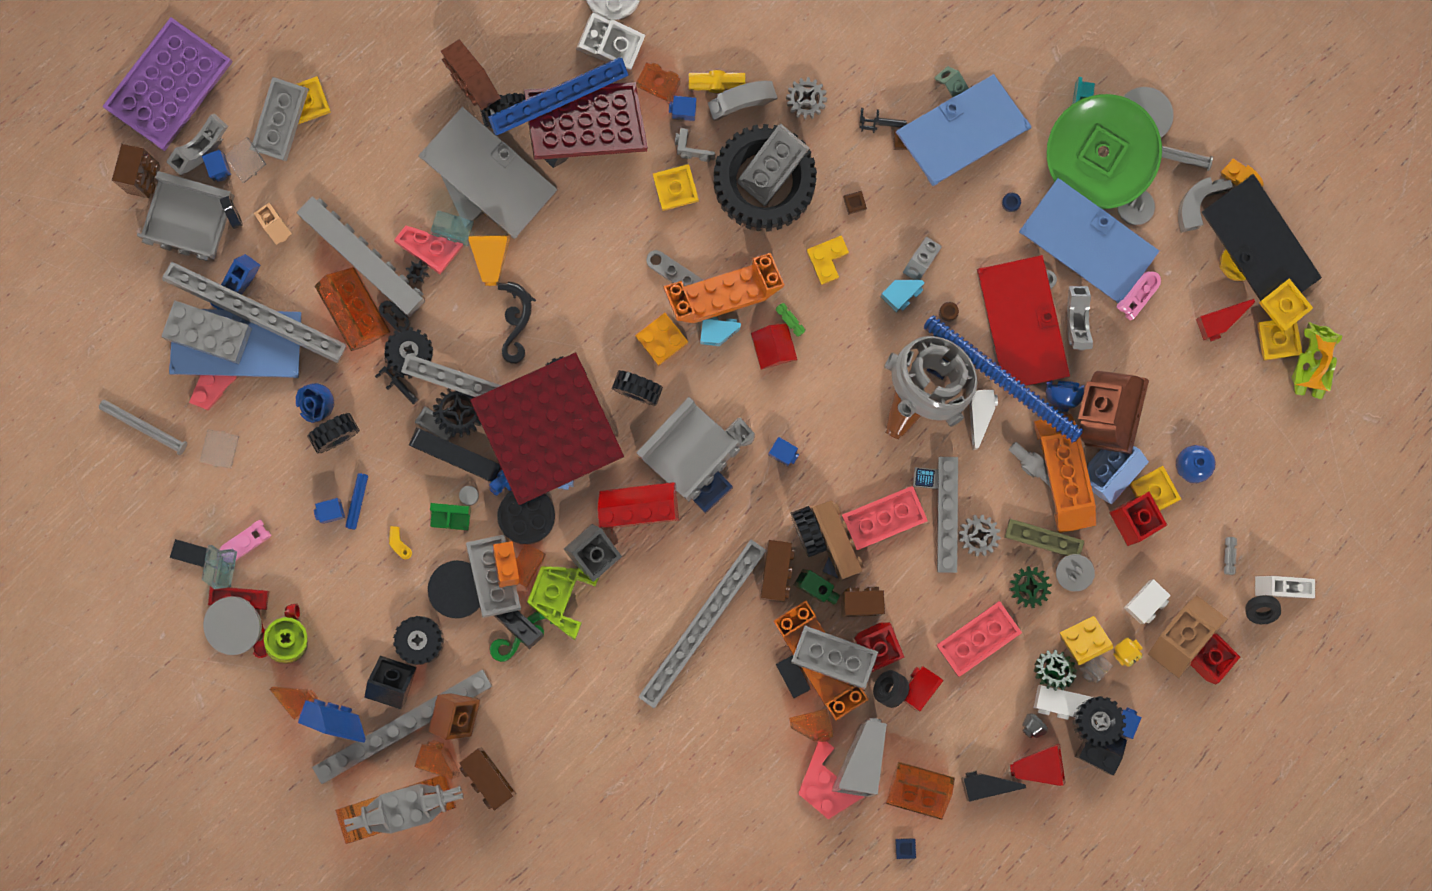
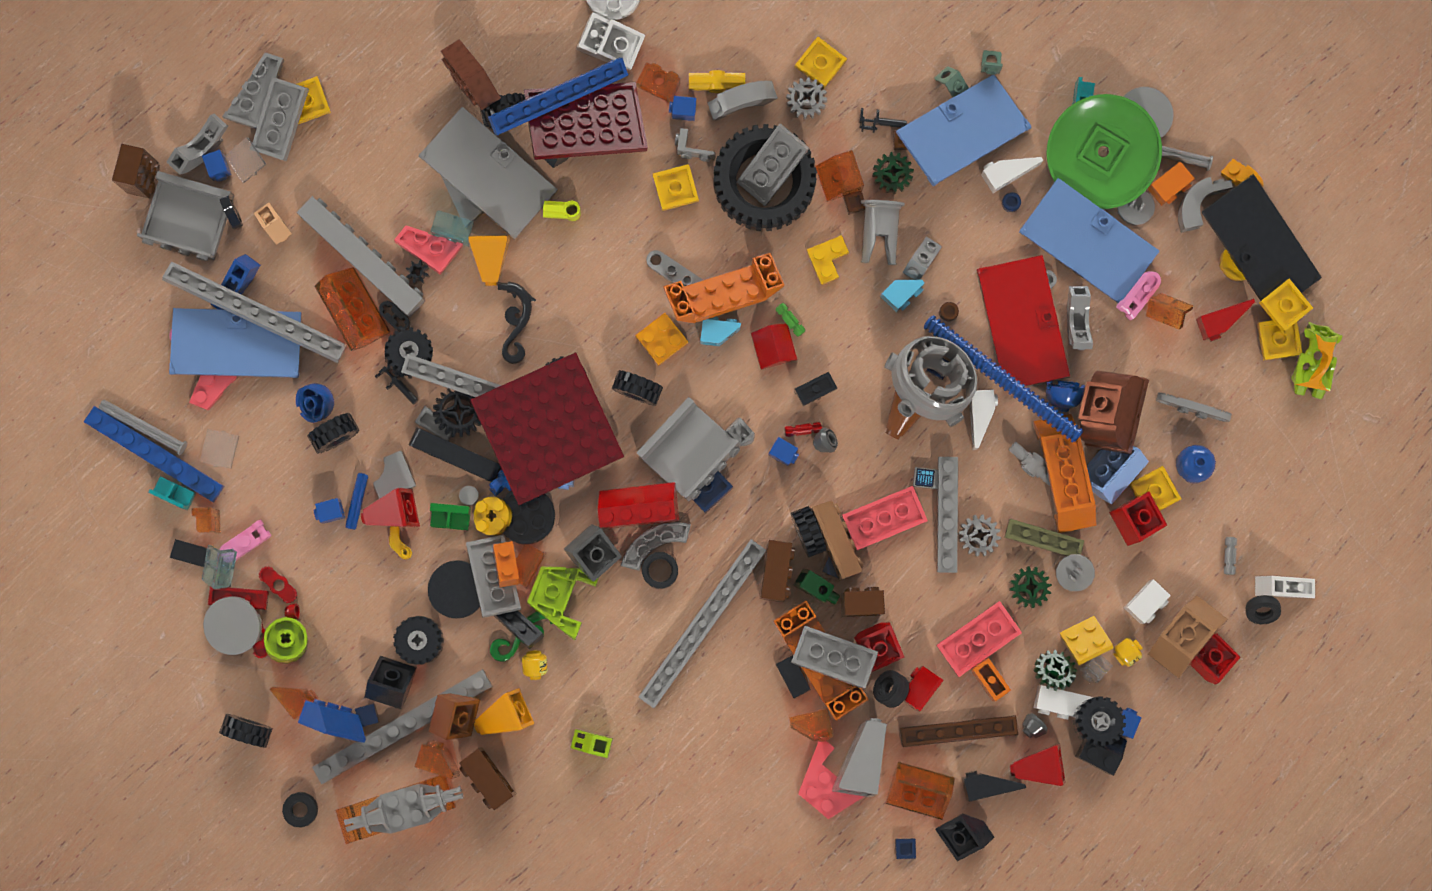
(154, 454): none -> blue plate
(167, 84): medium lavender plate -> none
(173, 493): none -> teal panel
(206, 332): light grey brick -> none
(207, 519): none -> clear orange panel
(245, 730): none -> black wheel
(250, 101): none -> light grey wing
(269, 576): none -> red piece
(288, 806): none -> black tyre
(367, 714): none -> dark blue tile
(393, 509): none -> red slope
(395, 475): none -> light grey tile
(484, 523): none -> yellow plate
(505, 715): none -> light orange slope
(534, 664): none -> yellow head
(558, 210): none -> neon yellow piece
(591, 743): none -> lime slope
(652, 539): none -> light grey tile
(674, 568): none -> black tyre
(802, 429): none -> red axle
(815, 389): none -> black panel
(820, 62): none -> yellow tile
(825, 441): none -> dark grey cone
(839, 176): none -> clear orange slope
(881, 220): none -> light grey piece
(892, 165): none -> dark green gear
(959, 731): none -> reddish brown tile
(964, 835): none -> black slope
(989, 67): none -> sand green bracket
(990, 679): none -> orange brick
(1007, 171): none -> white slope
(1168, 310): none -> clear orange panel
(1171, 183): none -> orange brick
(1185, 406): none -> light grey plate

